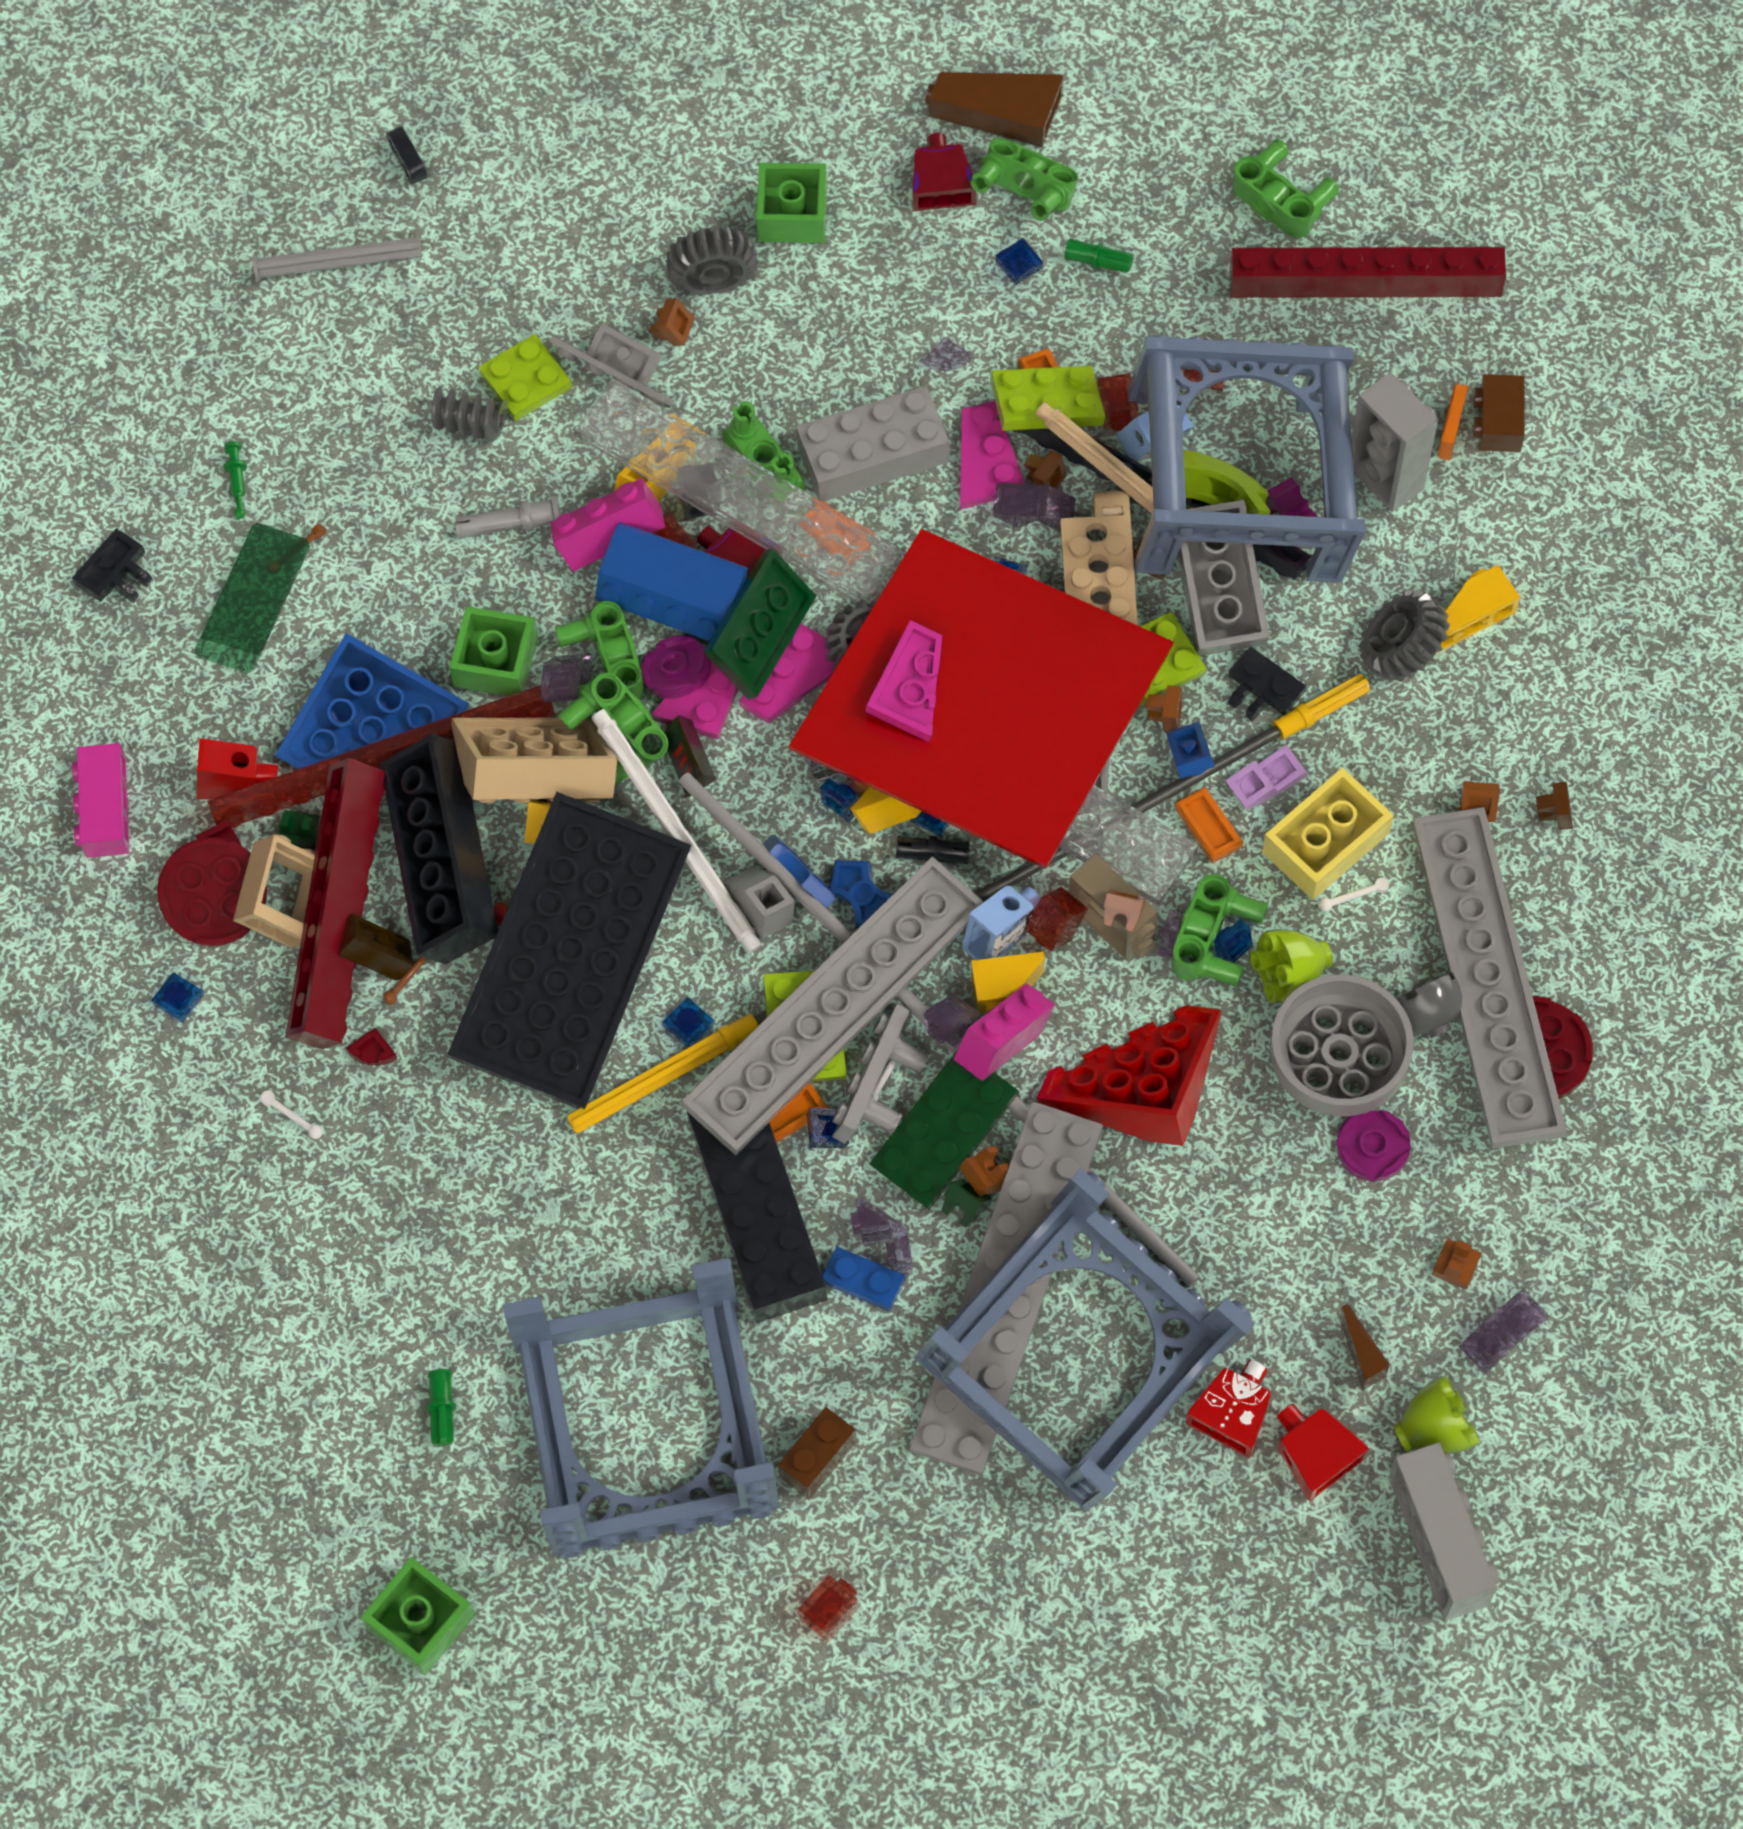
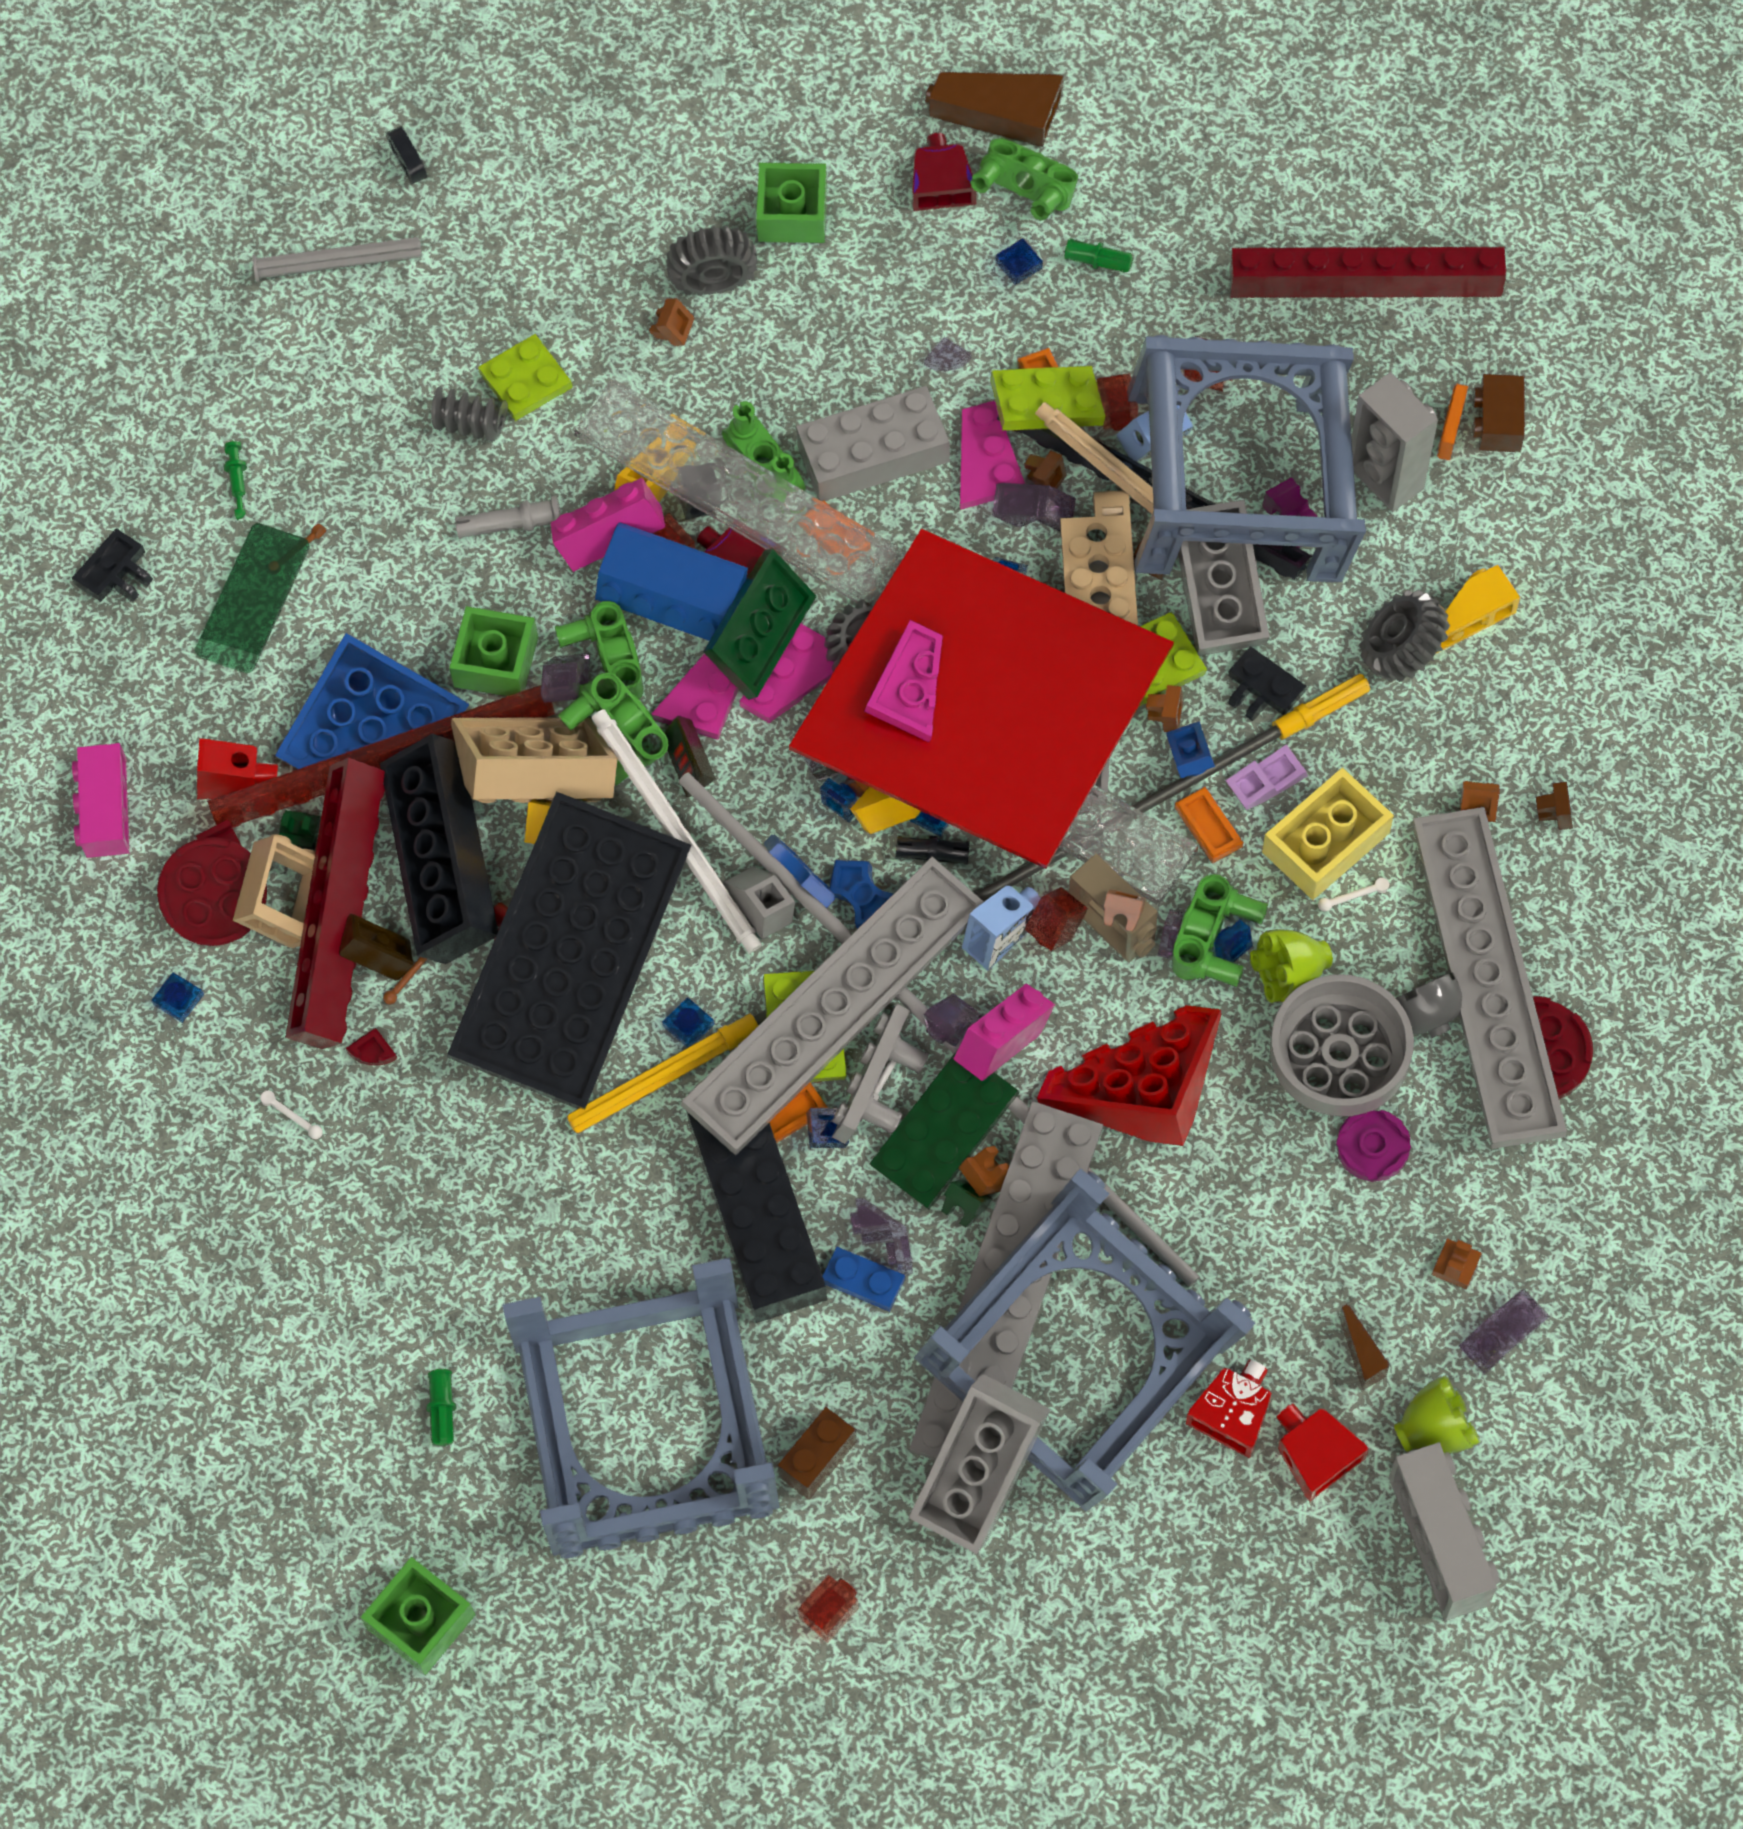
(620, 357): light grey bracket -> none
(675, 667): magenta tile -> none
(979, 1463): none -> light grey brick
(1002, 976): yellow slope -> none
(1220, 482): lime arch -> none
(1274, 194): bright green piece -> none

